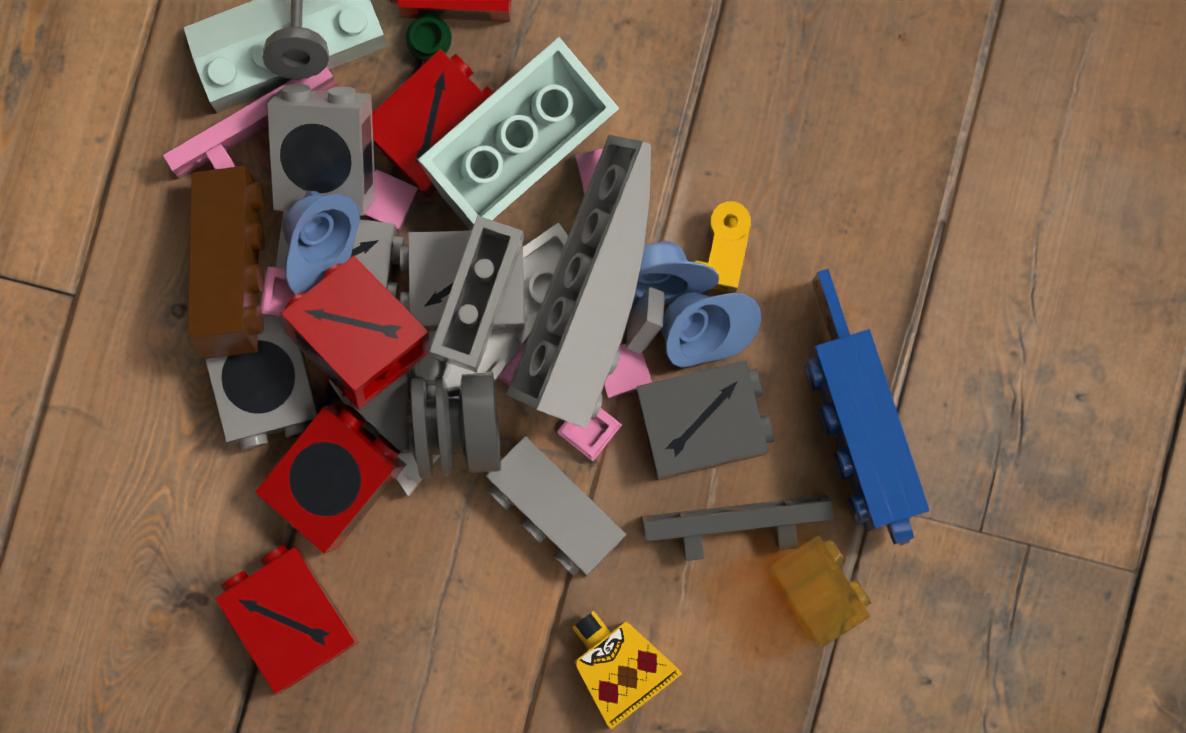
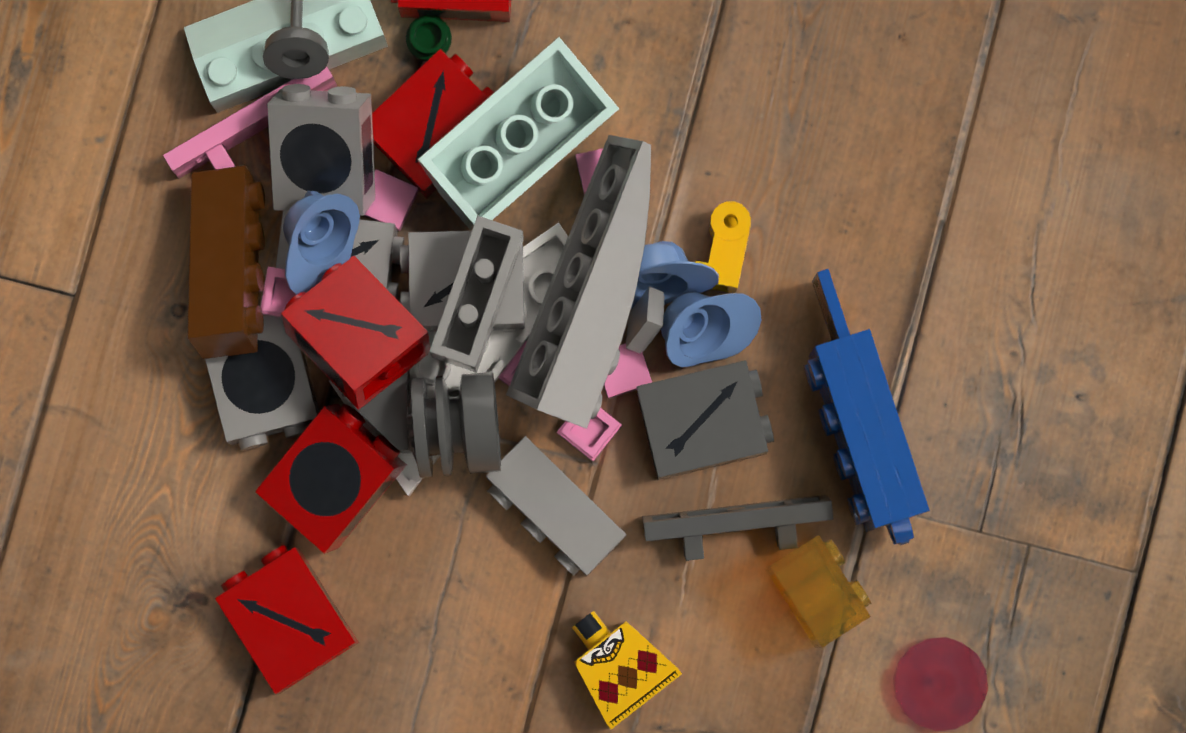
(940, 684): none -> clear pink tile

